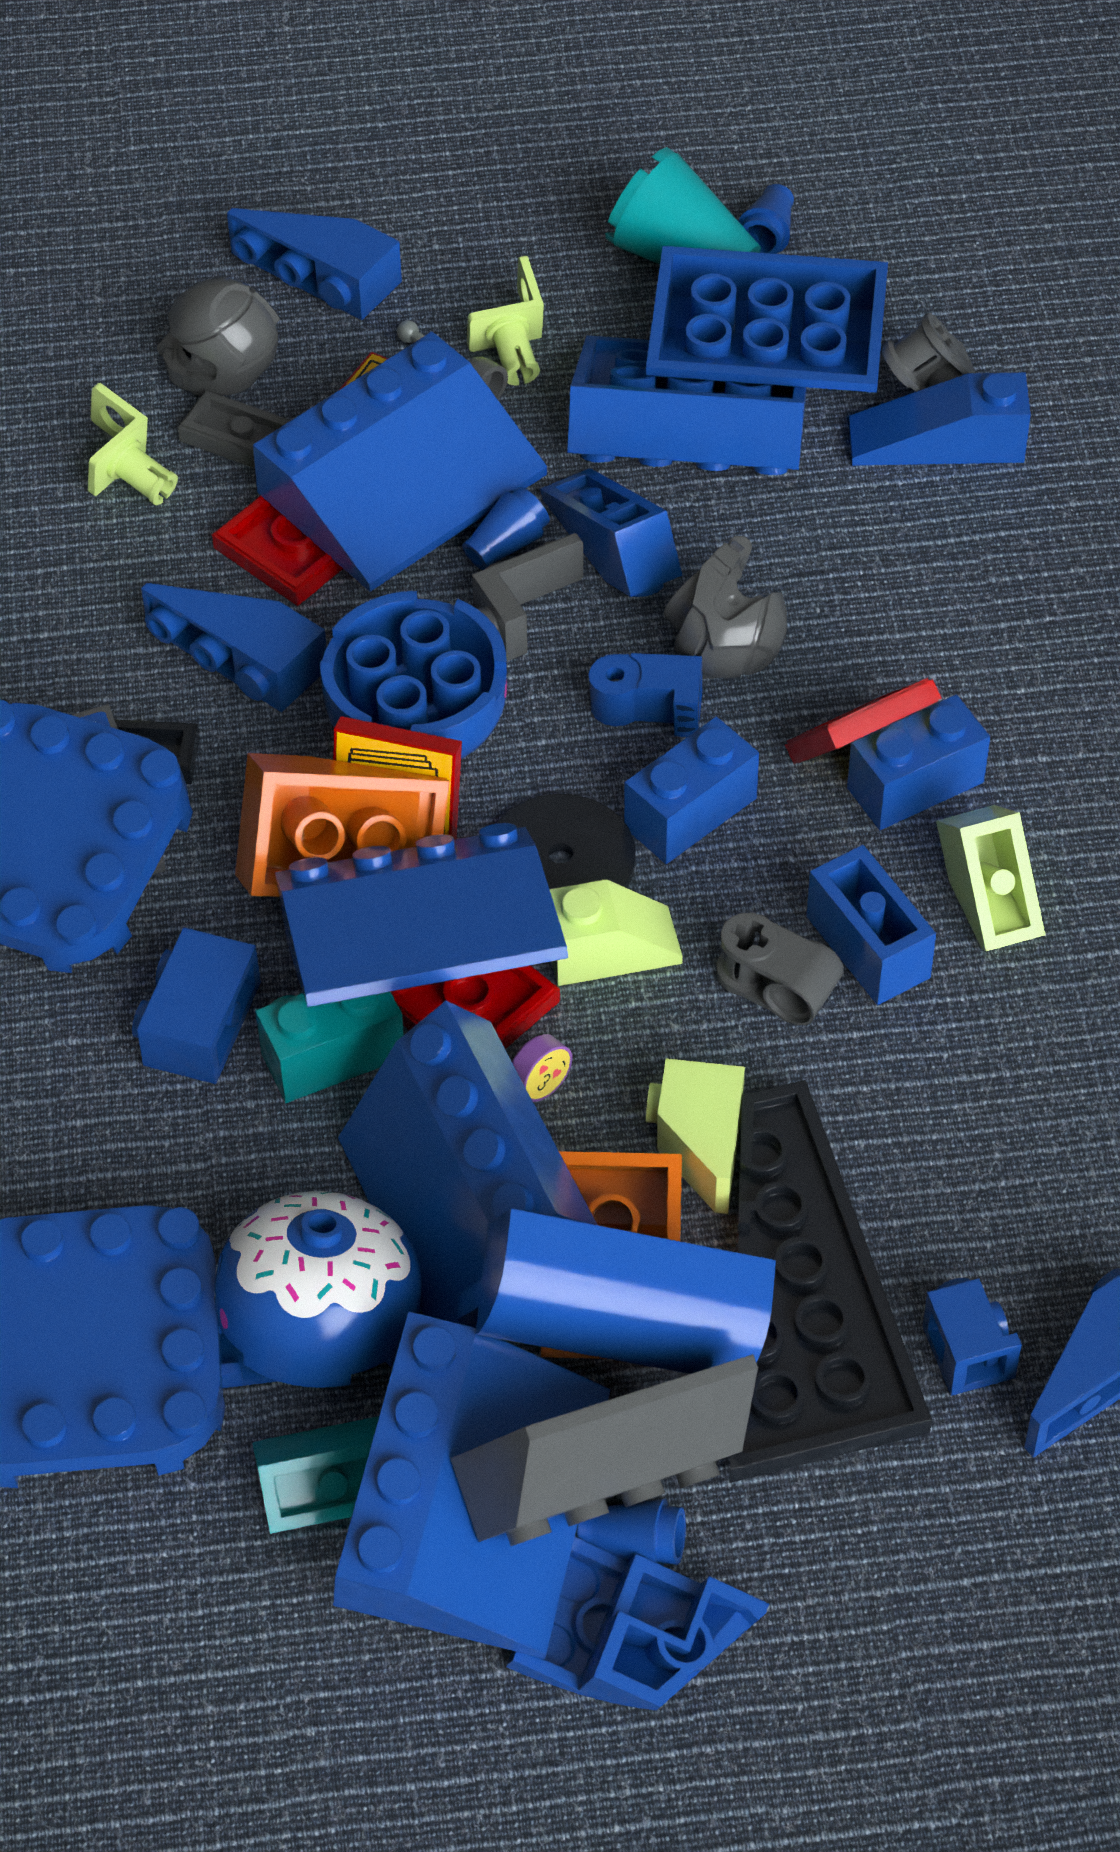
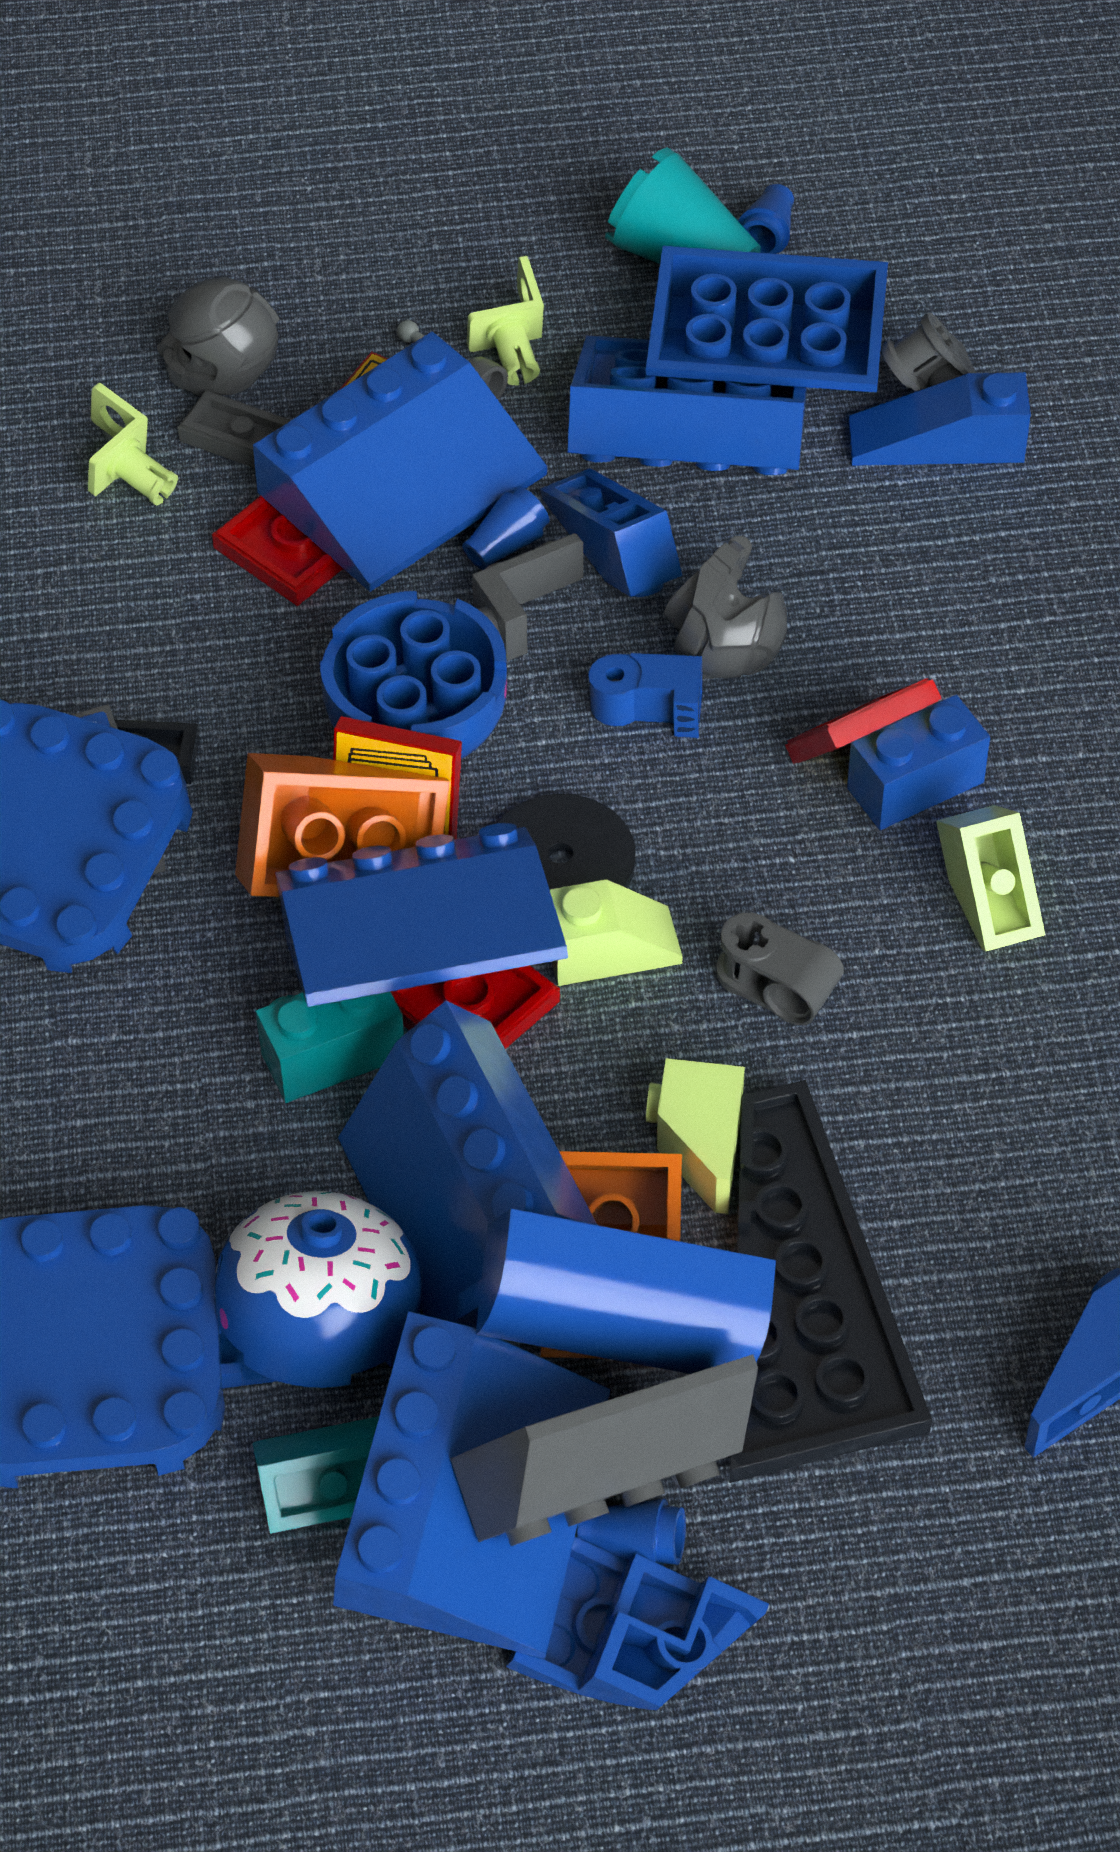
(197, 1005): blue brick -> none
(246, 639): blue slope -> none
(323, 255): blue slope -> none
(542, 1065): tile -> none
(691, 790): blue brick -> none
(870, 924): blue brick -> none
(969, 1336): blue brick -> none

